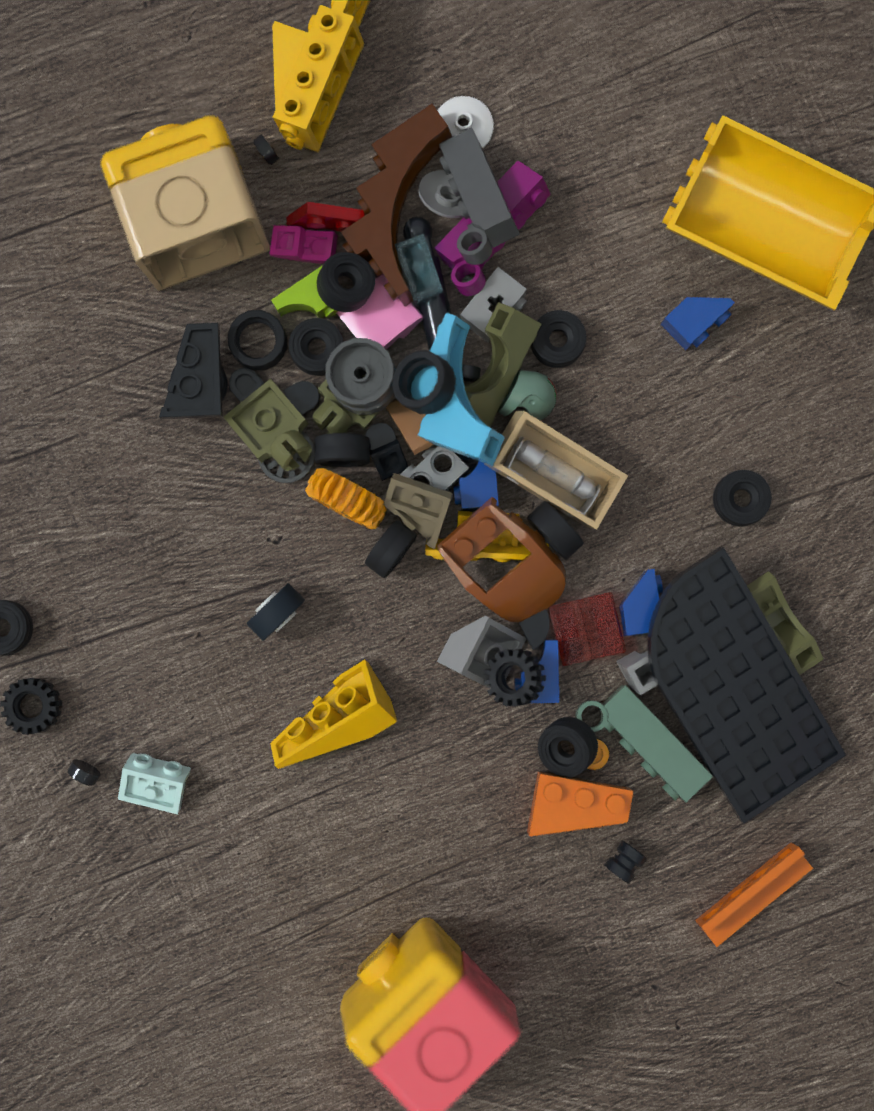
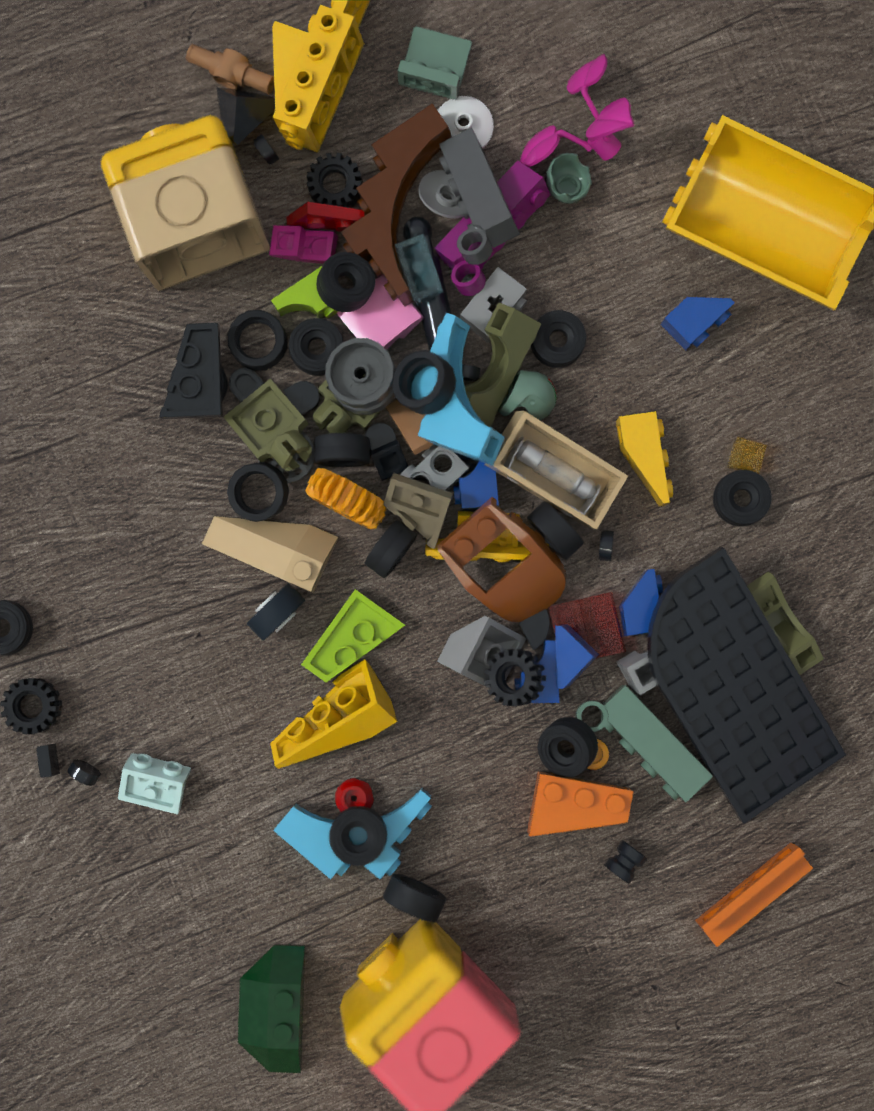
(47, 760): none -> black tile
(230, 69): none -> medium nougat pin
(235, 498): none -> black tyre
(243, 111): none -> black slope
(273, 1009): none -> dark green wedge
(279, 548): none -> tan wedge
(310, 836): none -> medium azure arch
(329, 165): none -> black tyre
(351, 635): none -> lime wing
(353, 787): none -> red plate
(376, 836): none -> black tyre
(414, 898): none -> black tyre
(434, 63): none -> sand green bracket
(568, 178): none -> sand green hair
(572, 655): none -> blue slope
(600, 133): none -> dark pink plant
(606, 545): none -> black tile
(642, 448): none -> yellow slope
(746, 455): none -> clear yellow tile

